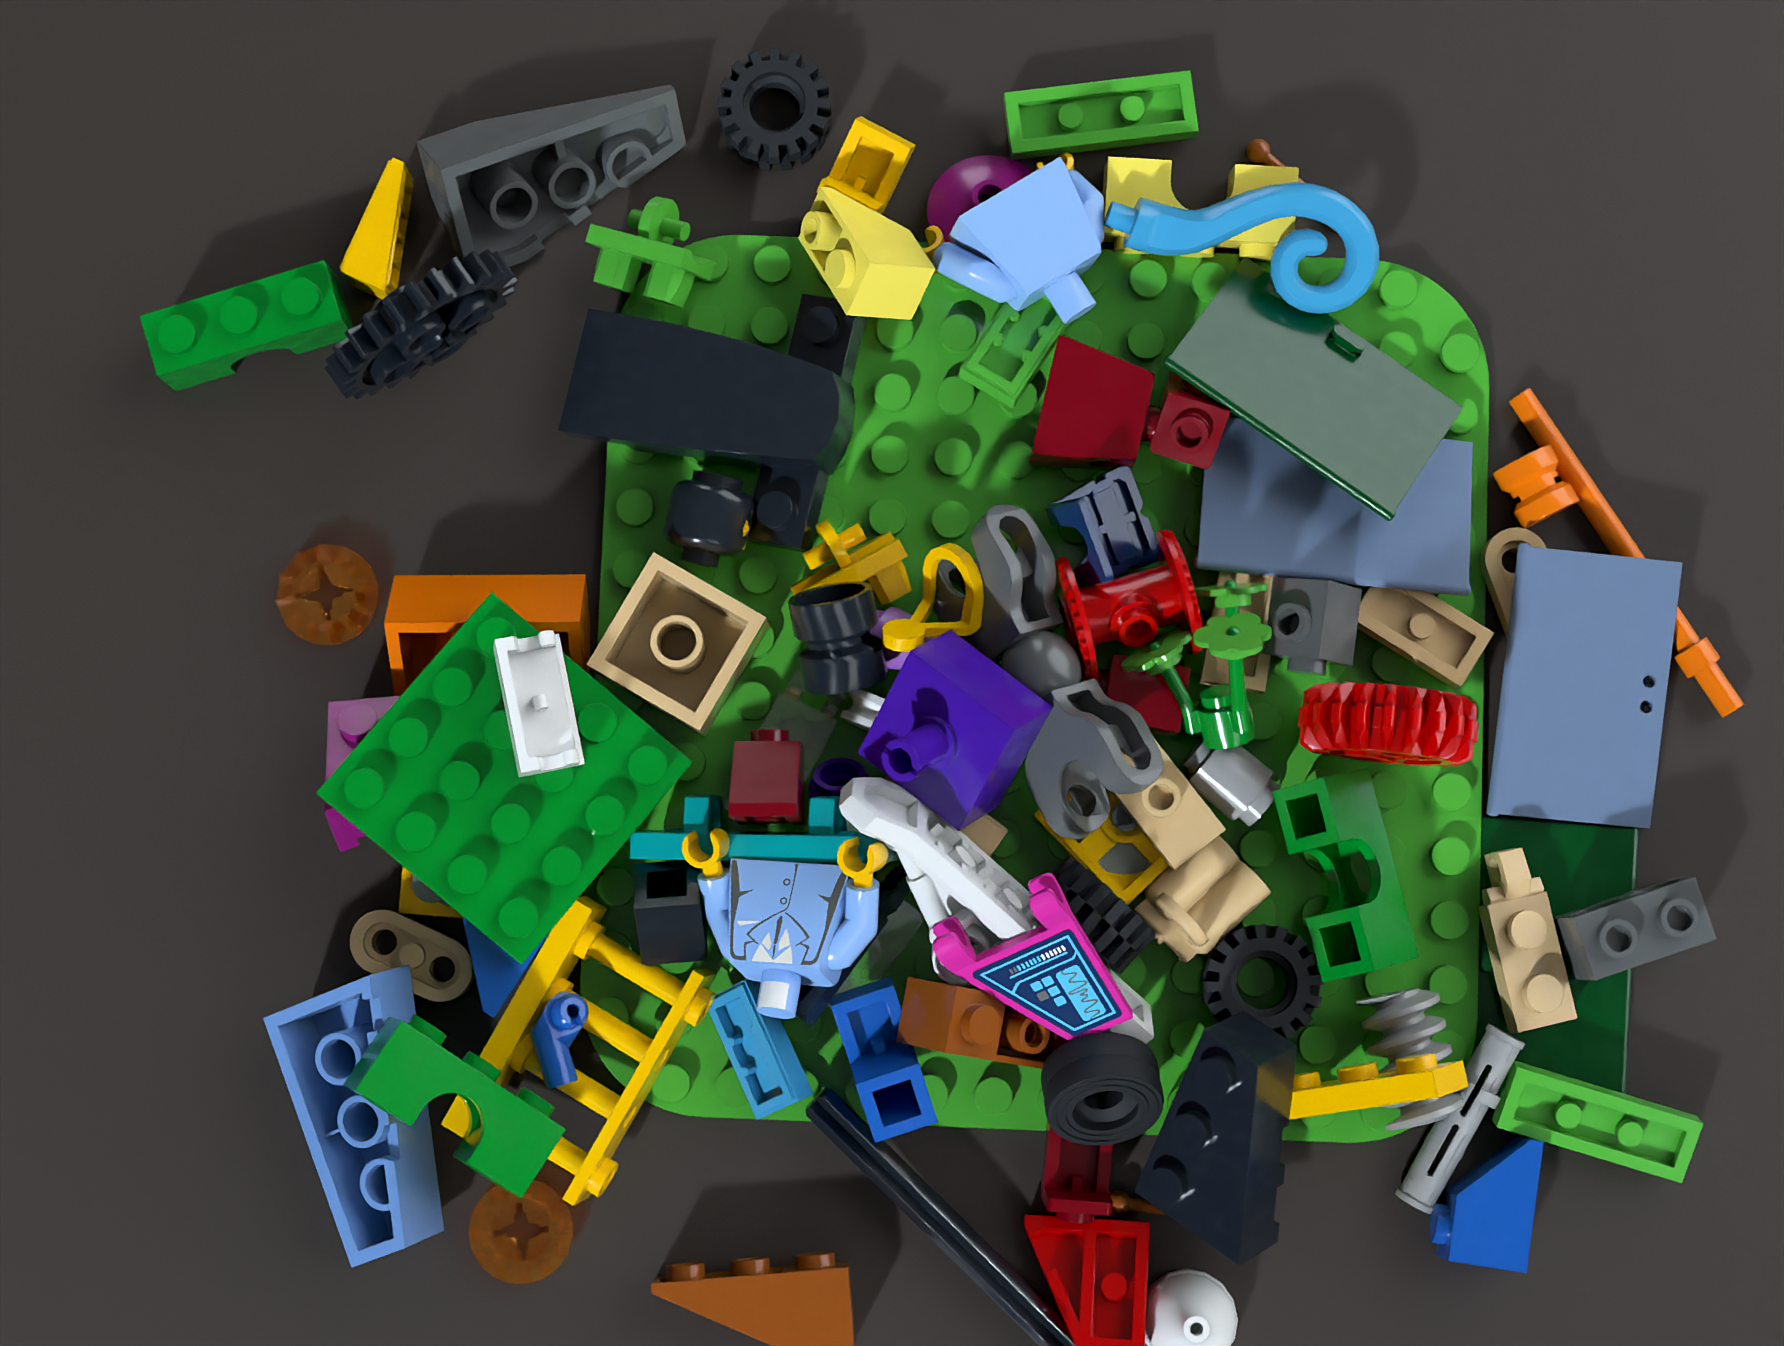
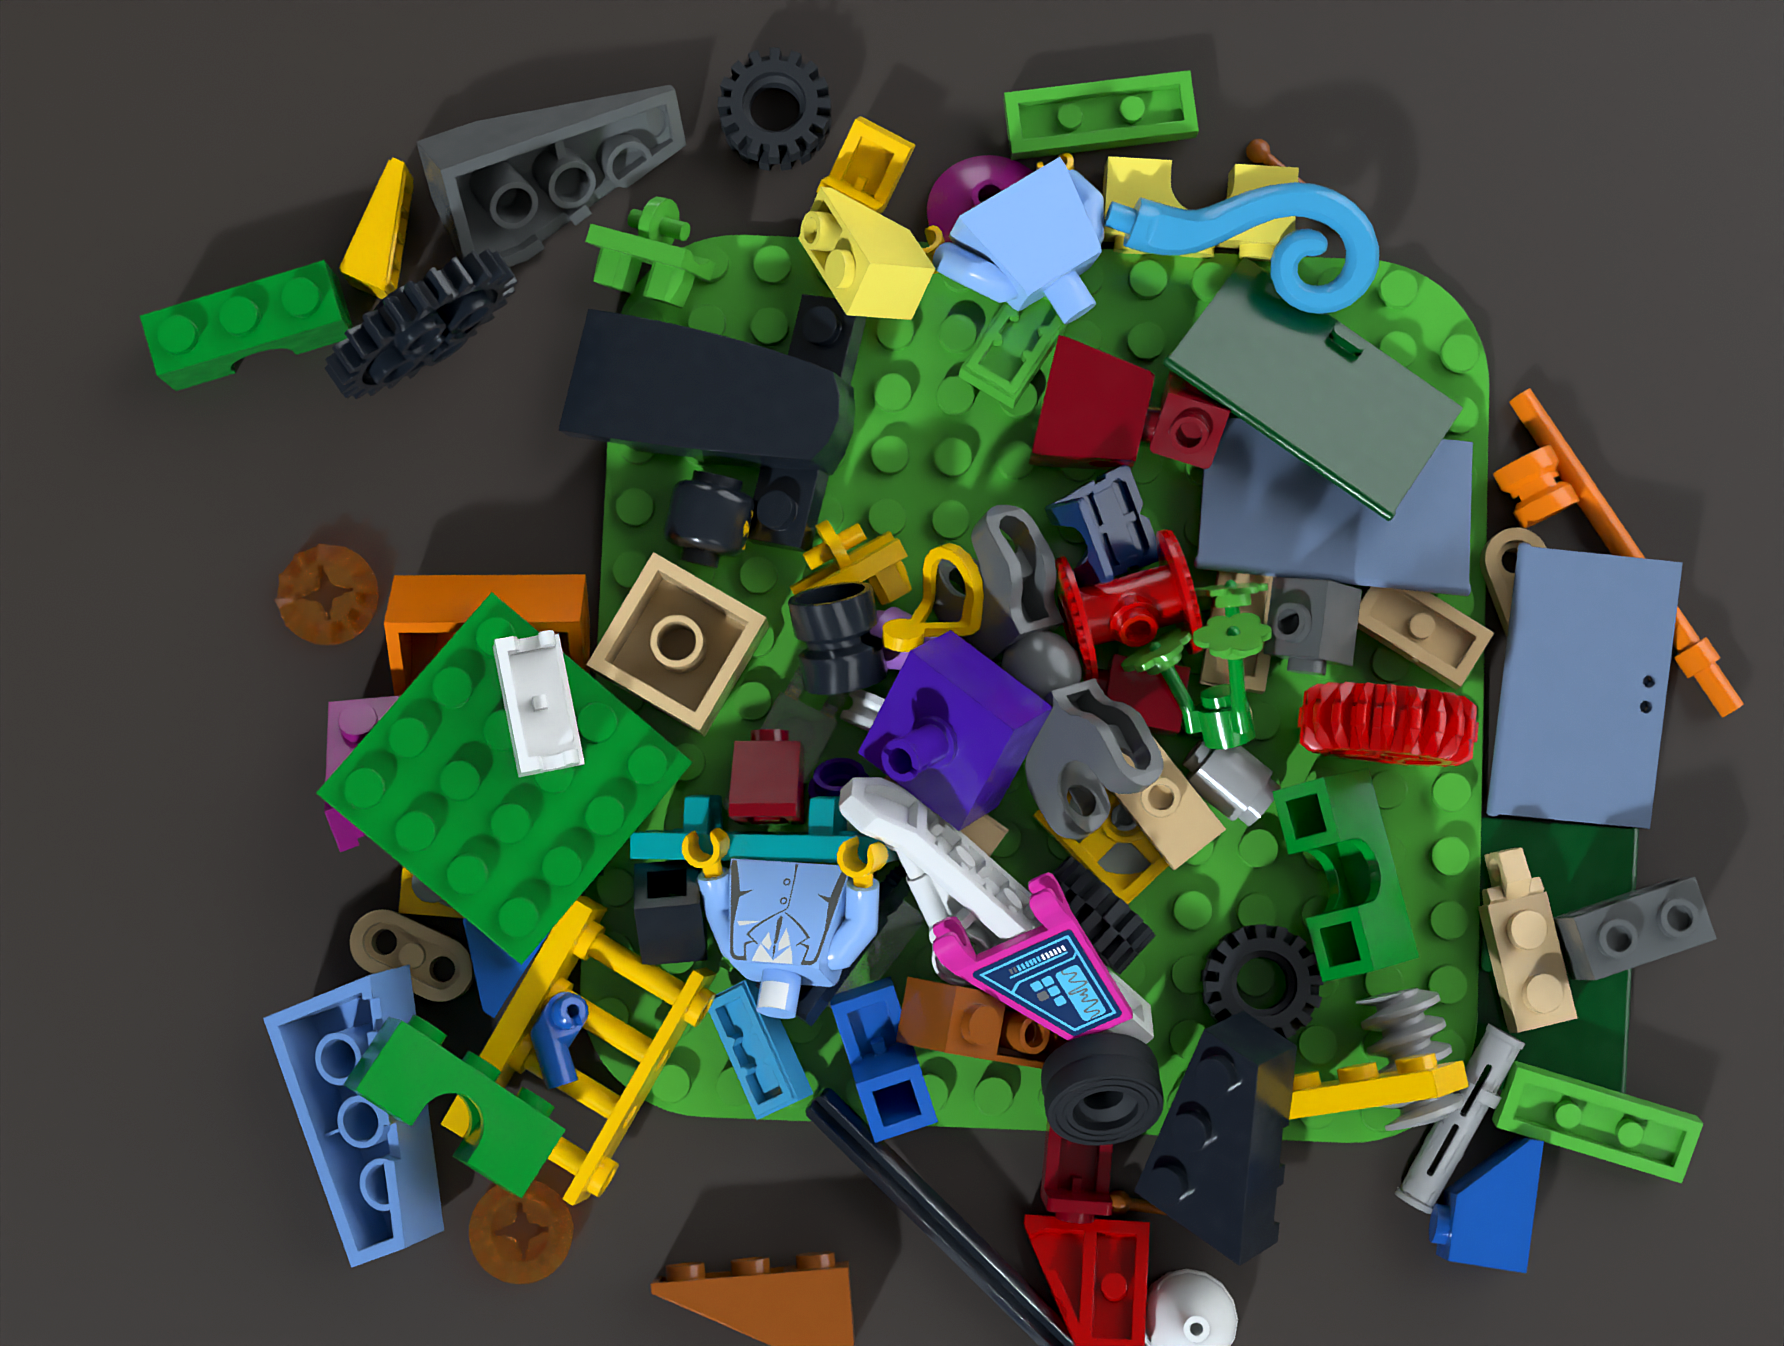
(1201, 900): tan piece -> none

